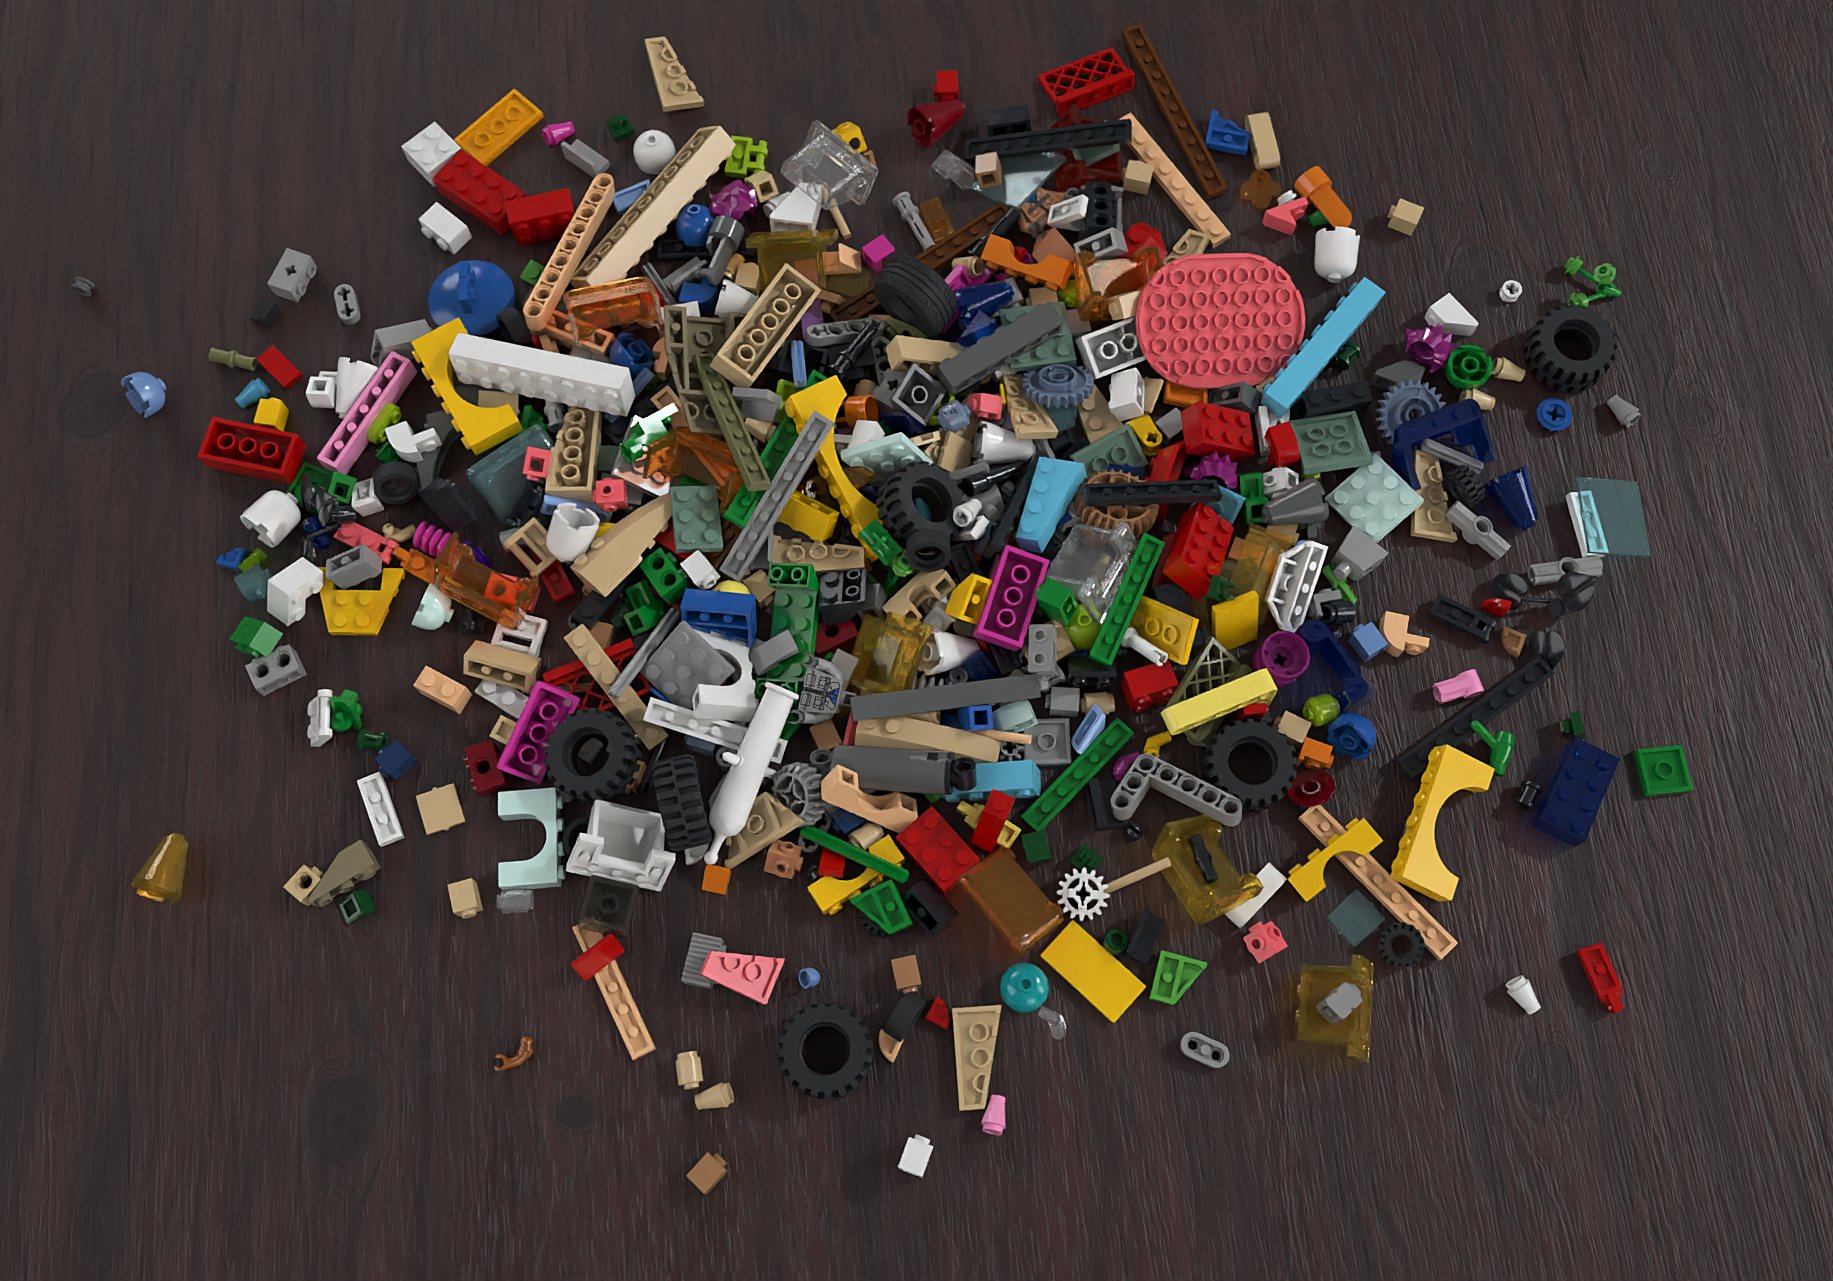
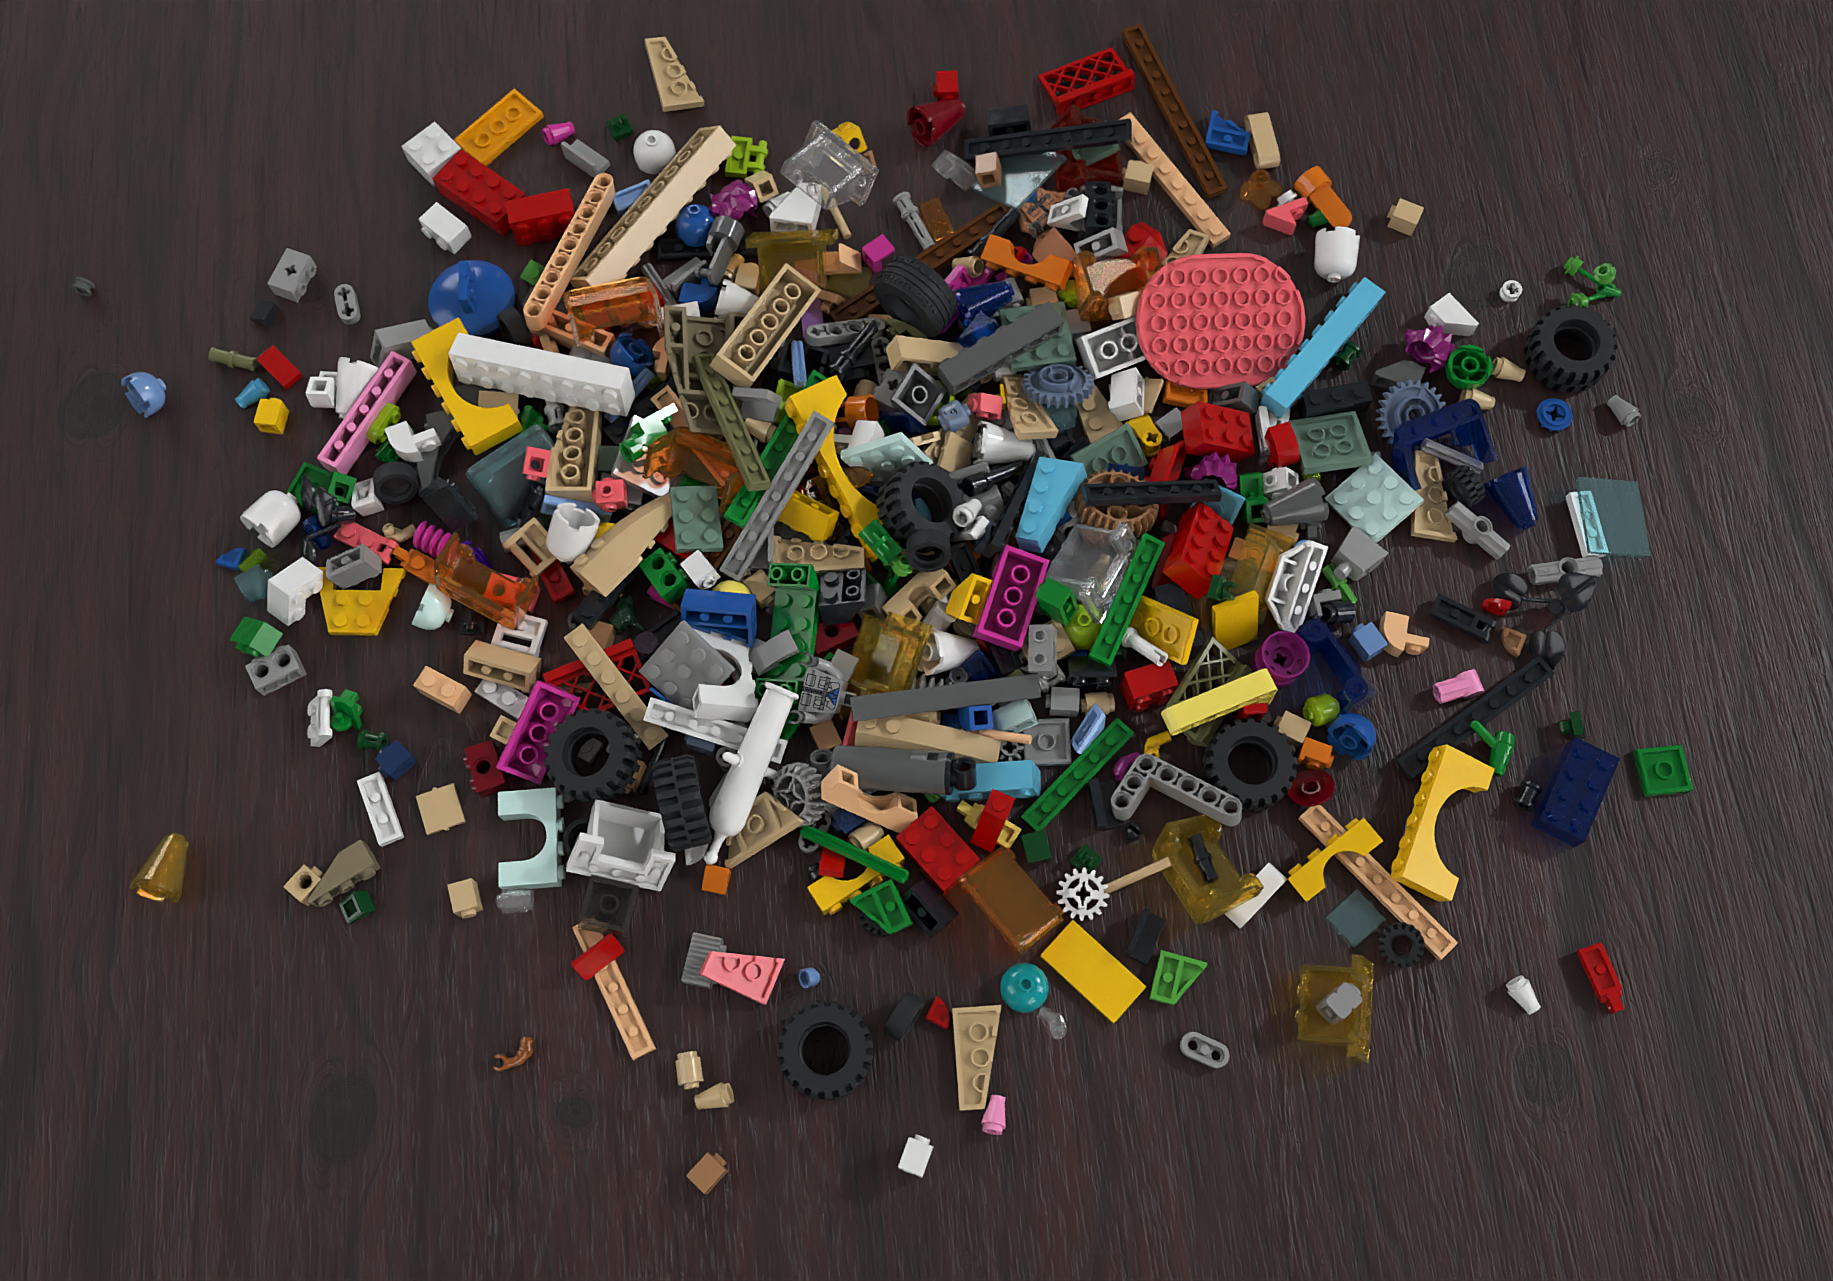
(252, 450): red brick -> none
(644, 653): light grey axle -> none
(647, 610): green brick -> none
(783, 859): nougat brick -> none
(889, 1046): light nougat tile -> none
(906, 974): medium nougat brick -> none
(1115, 942): dark green tile -> none
(1264, 941): coral brick -> none

